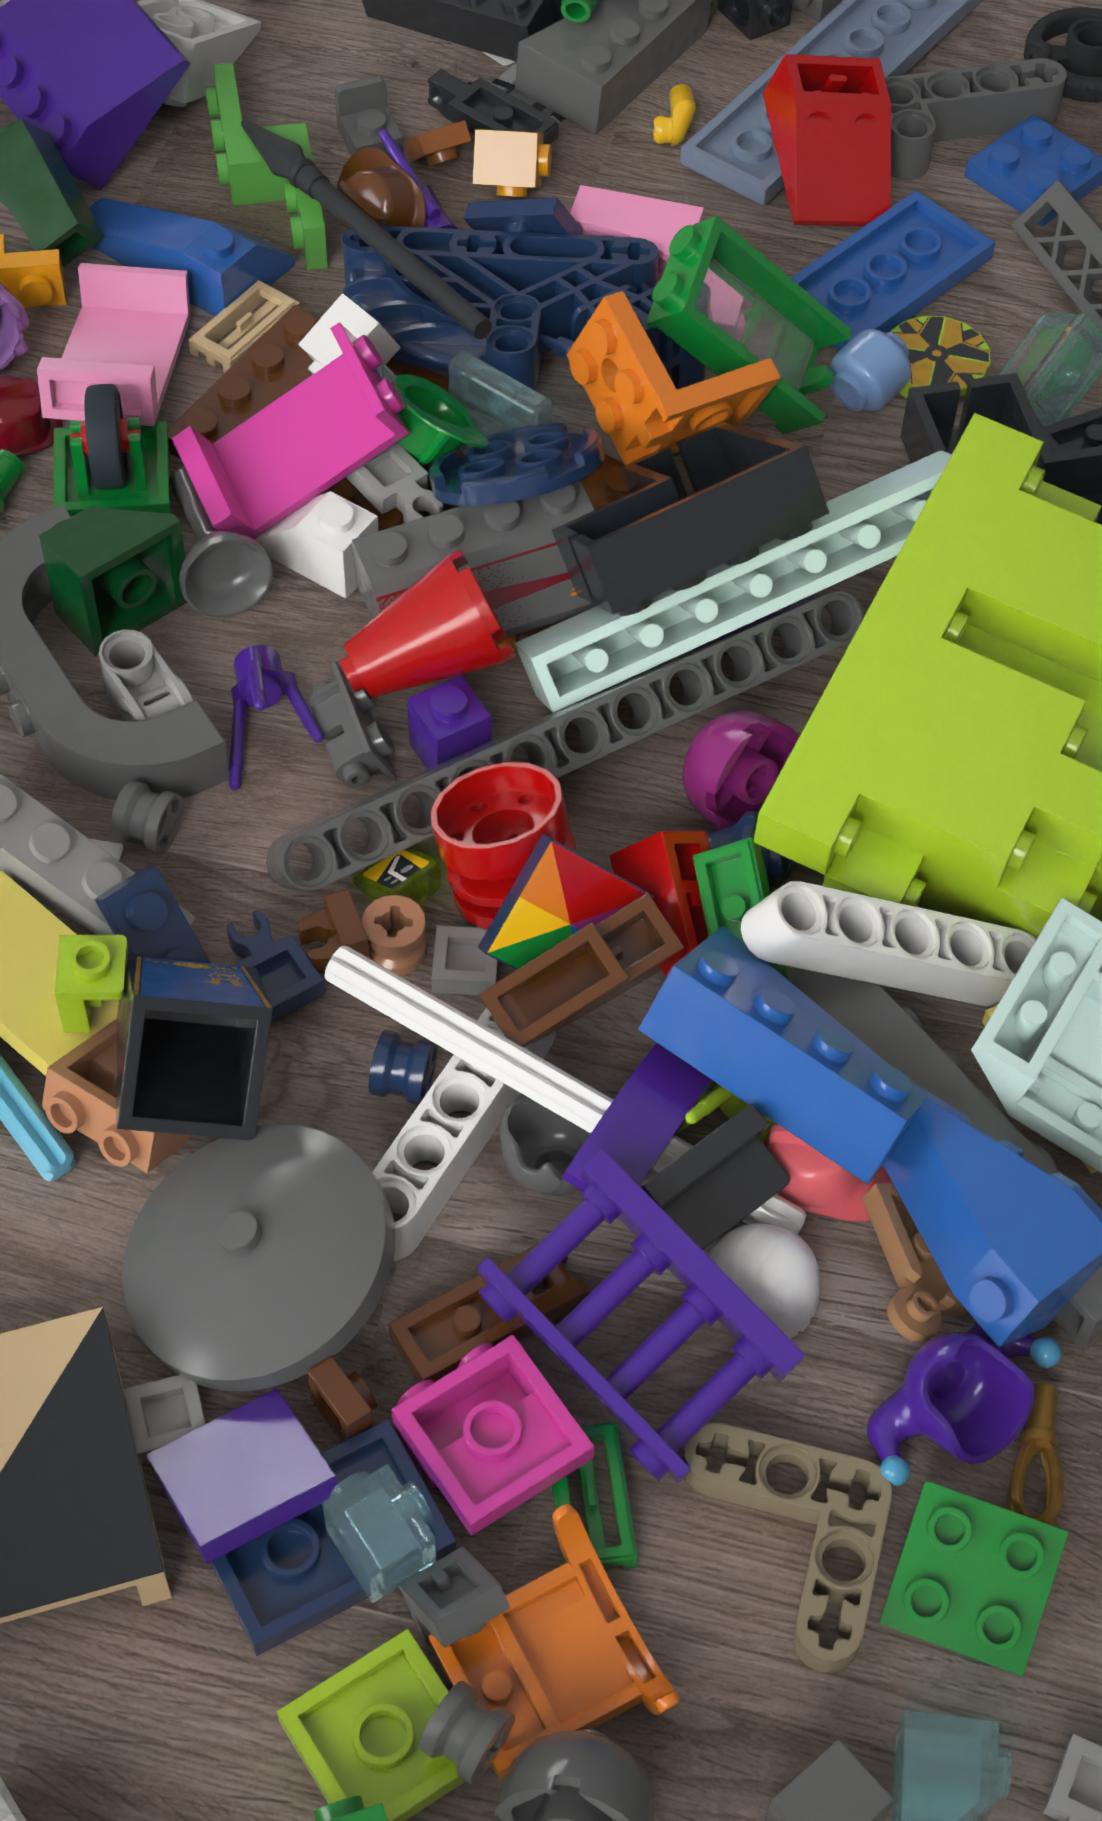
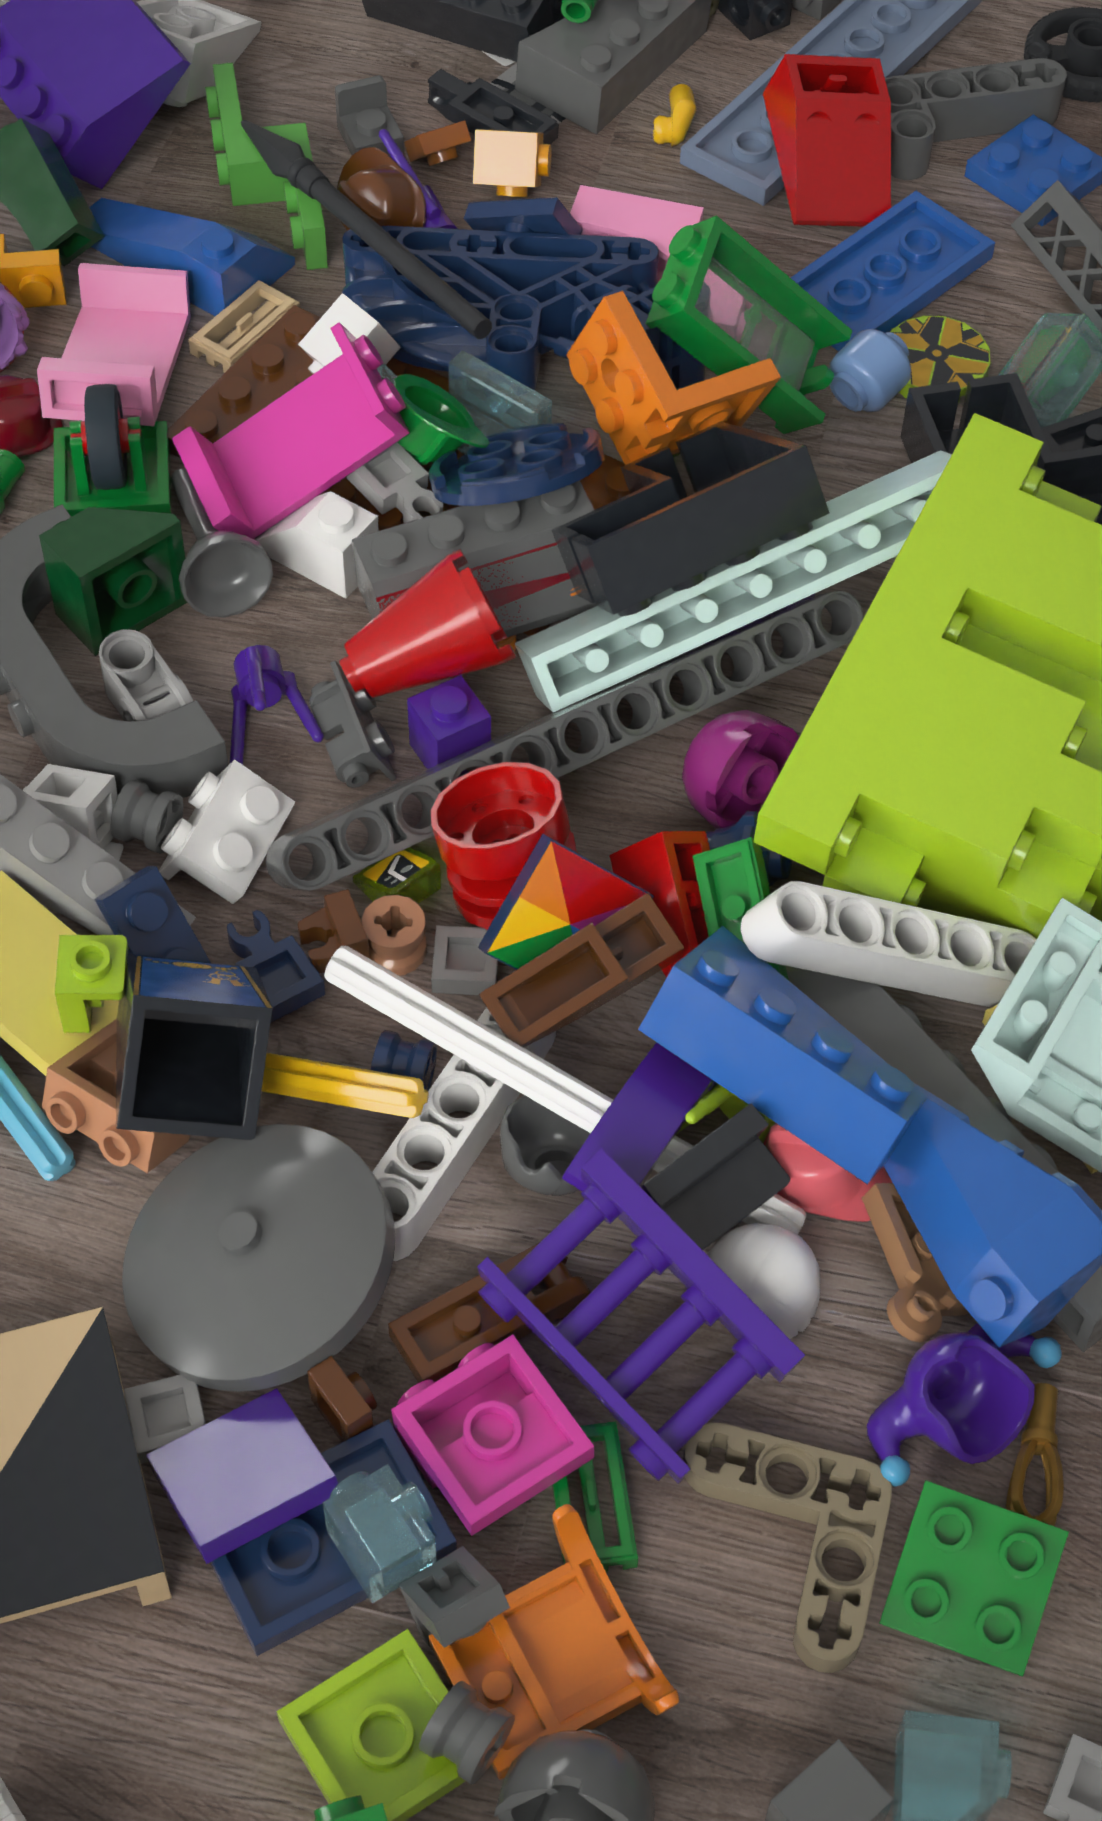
(79, 798): none -> white brick
(227, 831): none -> white bracket
(344, 1085): none -> yellow axle

